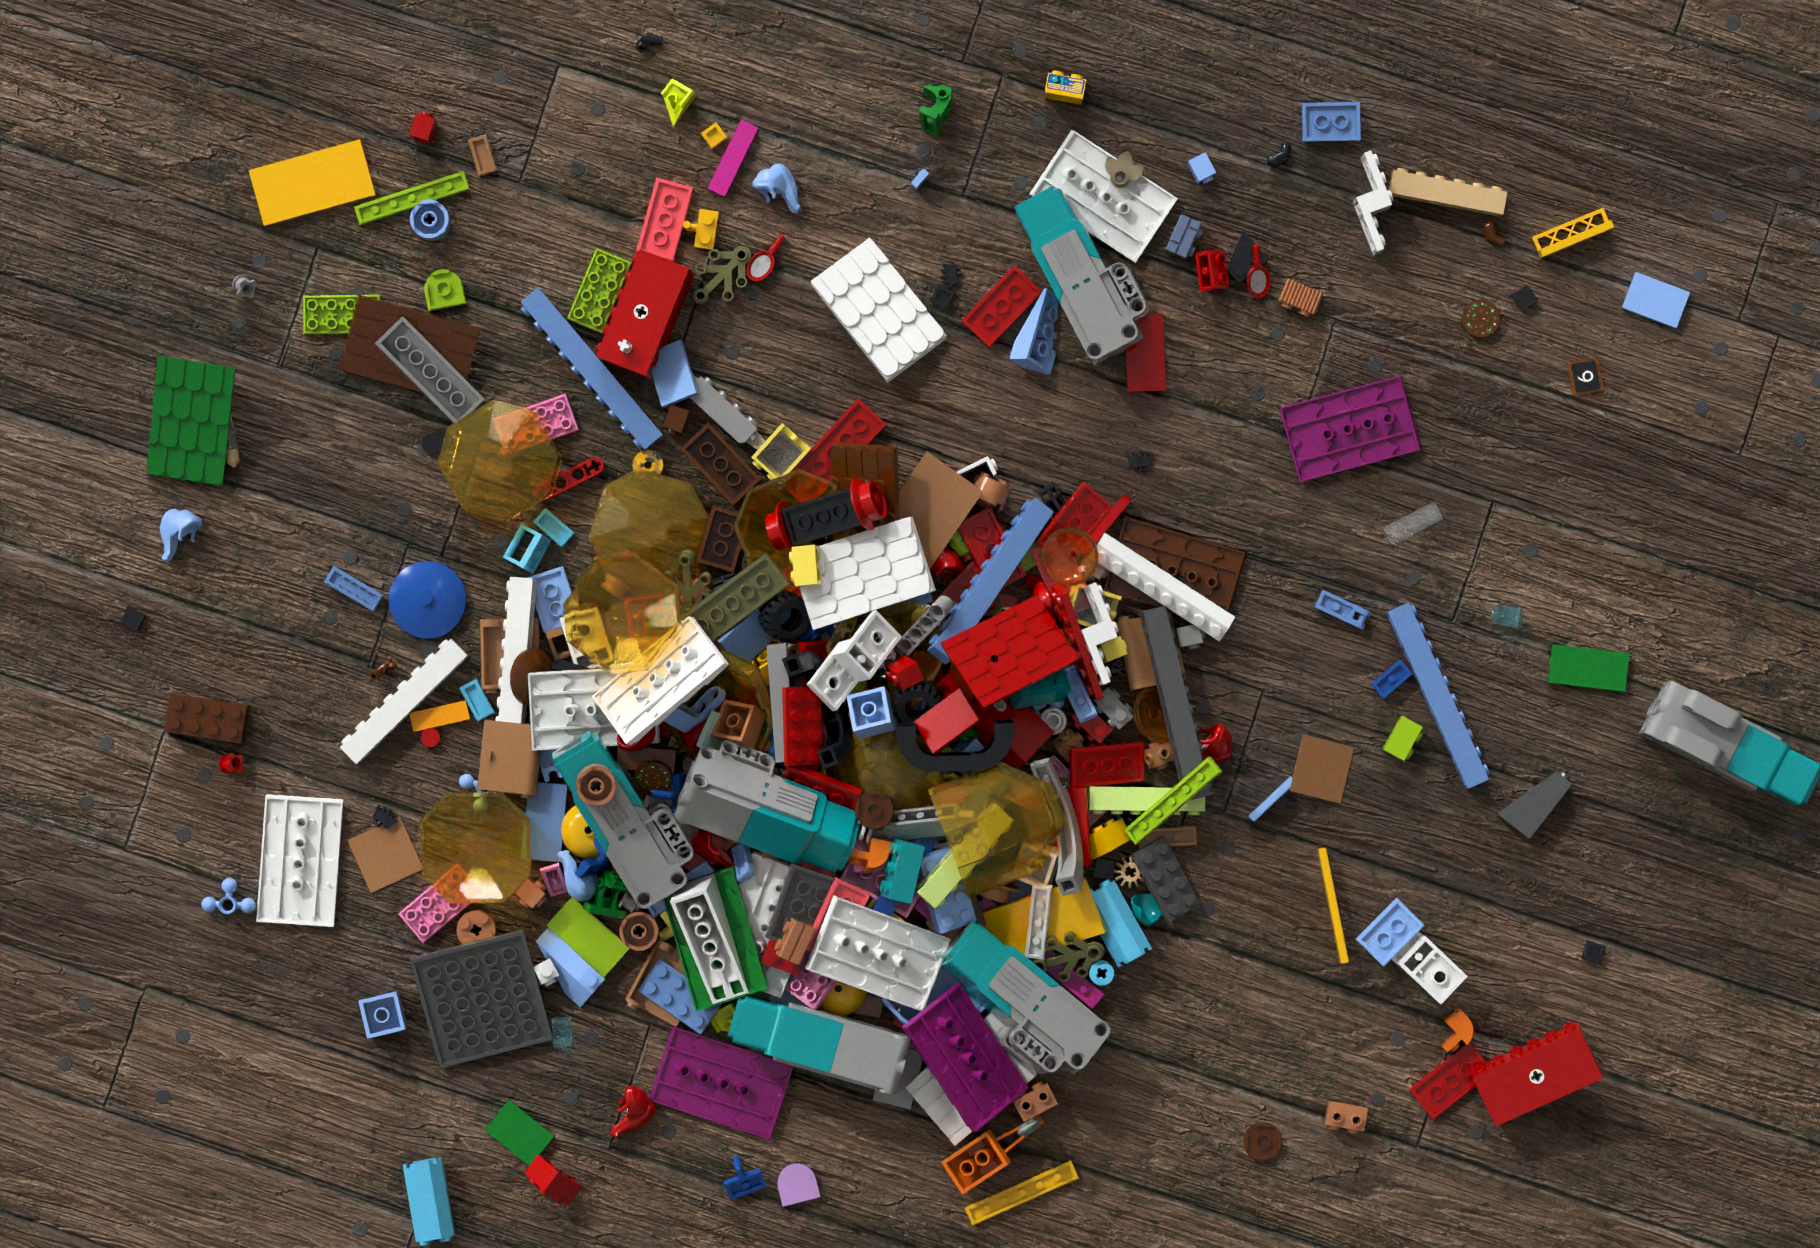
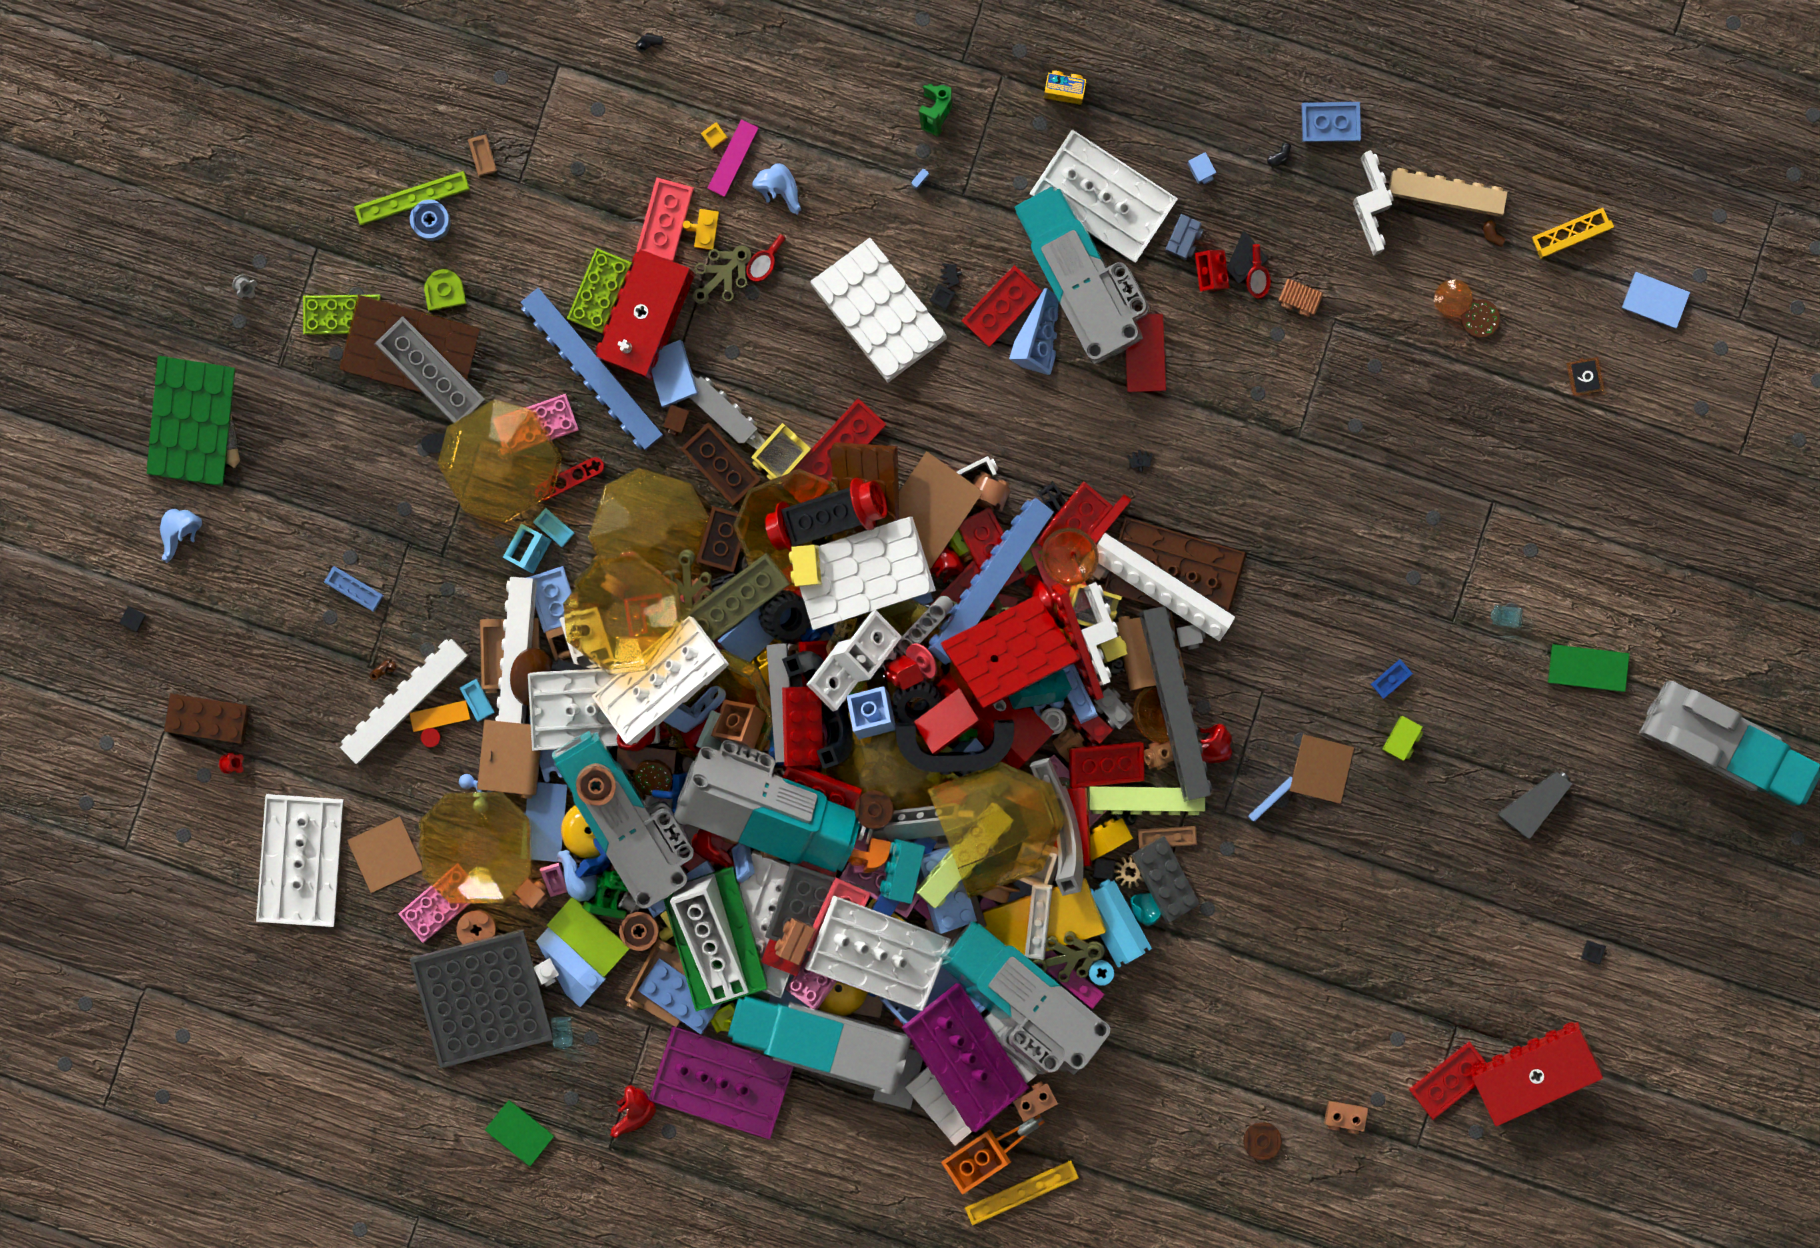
(229, 886): light blue piece -> none
(312, 183): yellow tile -> none
(382, 1014): light blue brick -> none
(384, 818): black piece -> none
(424, 128): red brick -> none
(427, 599): blue dish -> none
(429, 1201): medium azure brick -> none
(552, 1180): red brick -> none
(648, 456): piece -> none
(677, 99): neon yellow slope -> none
(744, 1182): blue plate -> none
(797, 1184): lavender tile -> none
(924, 659): none -> coral dish
(1123, 167): dark tan plate -> none
(1173, 800): lime tile -> none
(1332, 904): yellow tile -> none
(1342, 609): medium blue plate -> none
(1350, 428): magenta piece -> none
(1390, 932): light blue tile -> none
(1411, 523): clear brick -> none
(1422, 960): white bracket -> none
(1437, 696): medium blue brick -> none
(1453, 298): none -> clear orange dish
(1462, 1029): orange brick -> none
(1524, 298): black tile -> none

